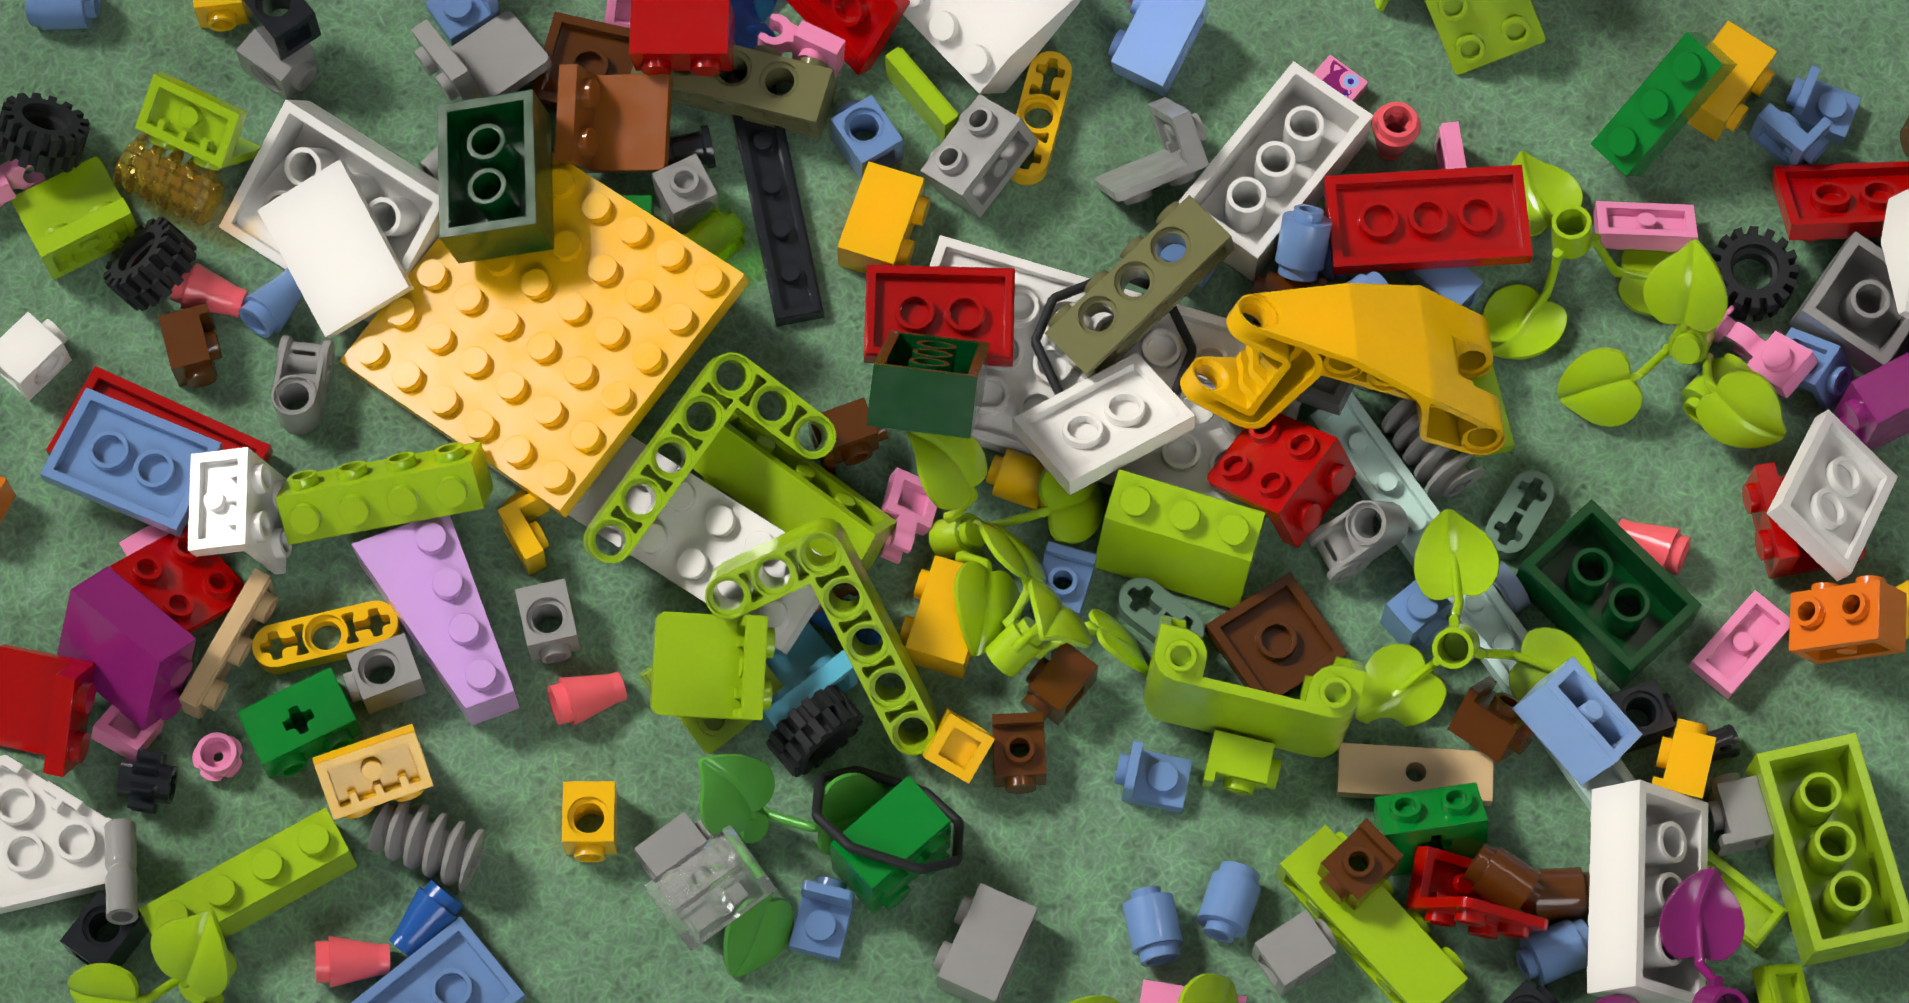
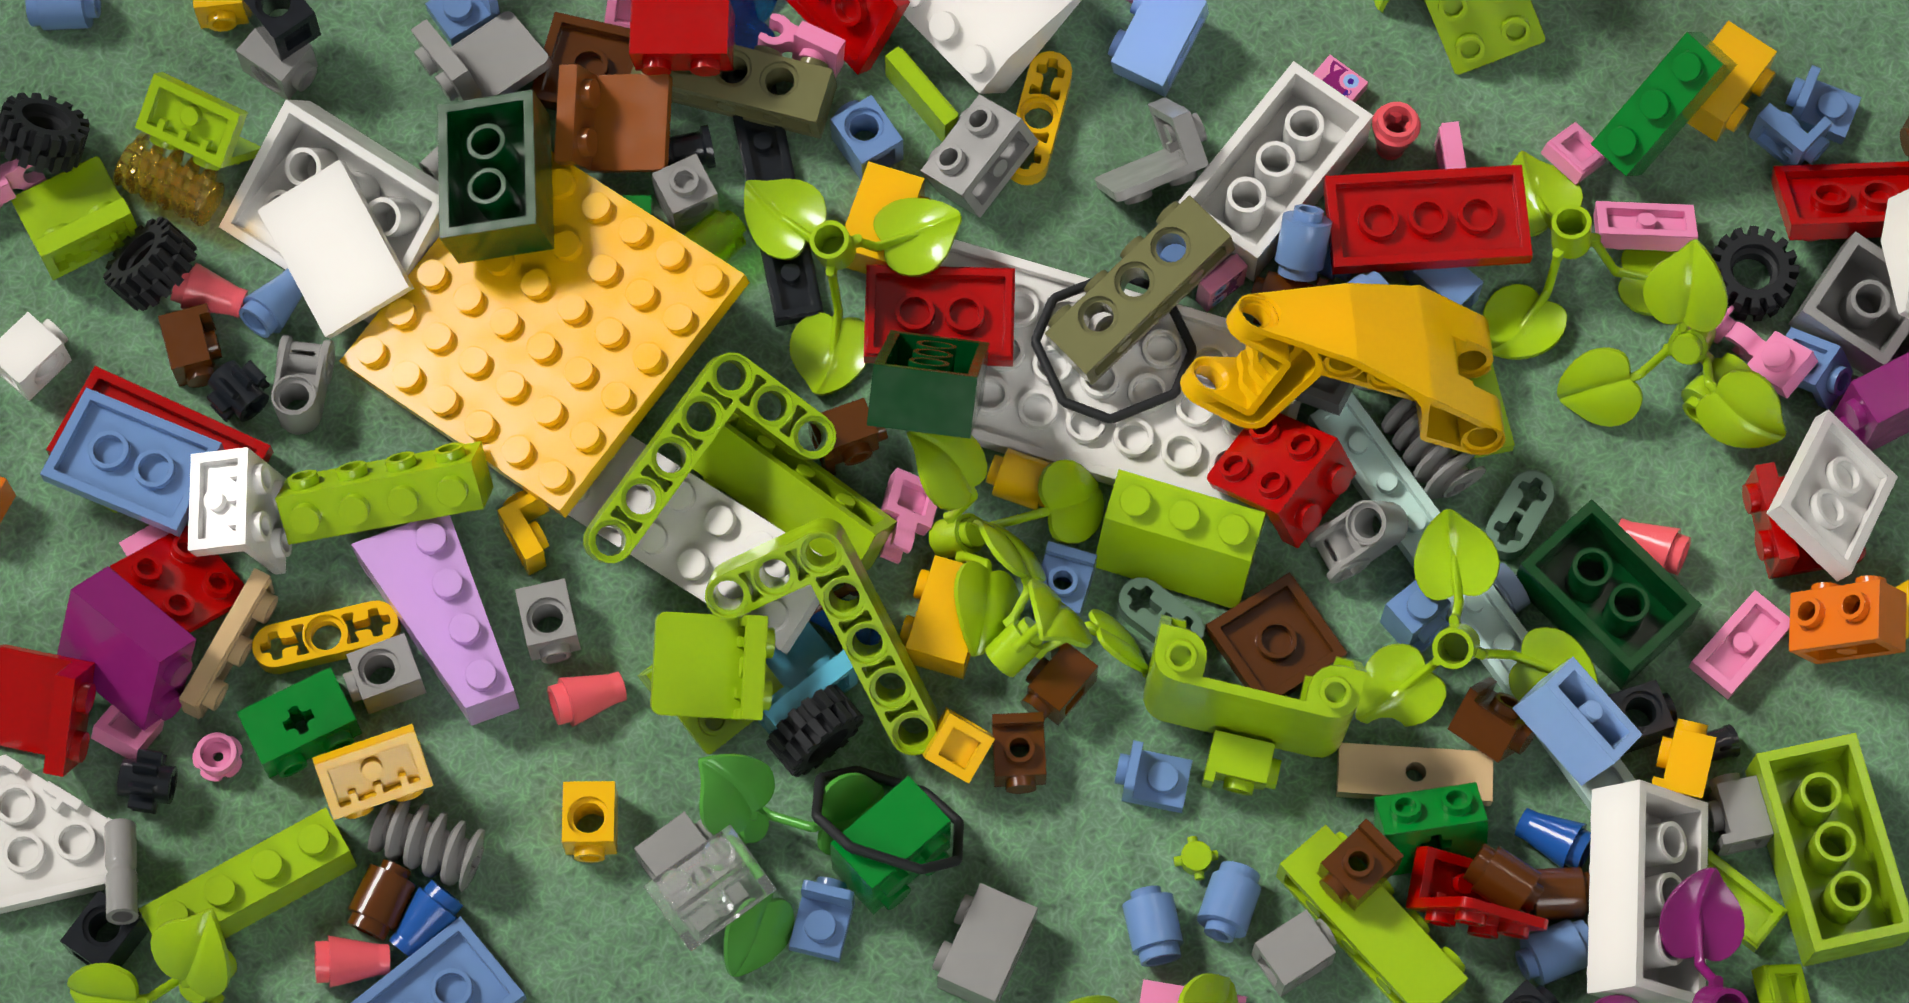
(238, 391): none -> black gear
(381, 899): none -> reddish brown brick
(793, 212): none -> lime plant
(1103, 423): white plate -> none
(1196, 858): none -> lime piece
(1221, 282): none -> bright pink tile
(1557, 838): none -> blue cone
(1573, 153): none -> bright pink tile

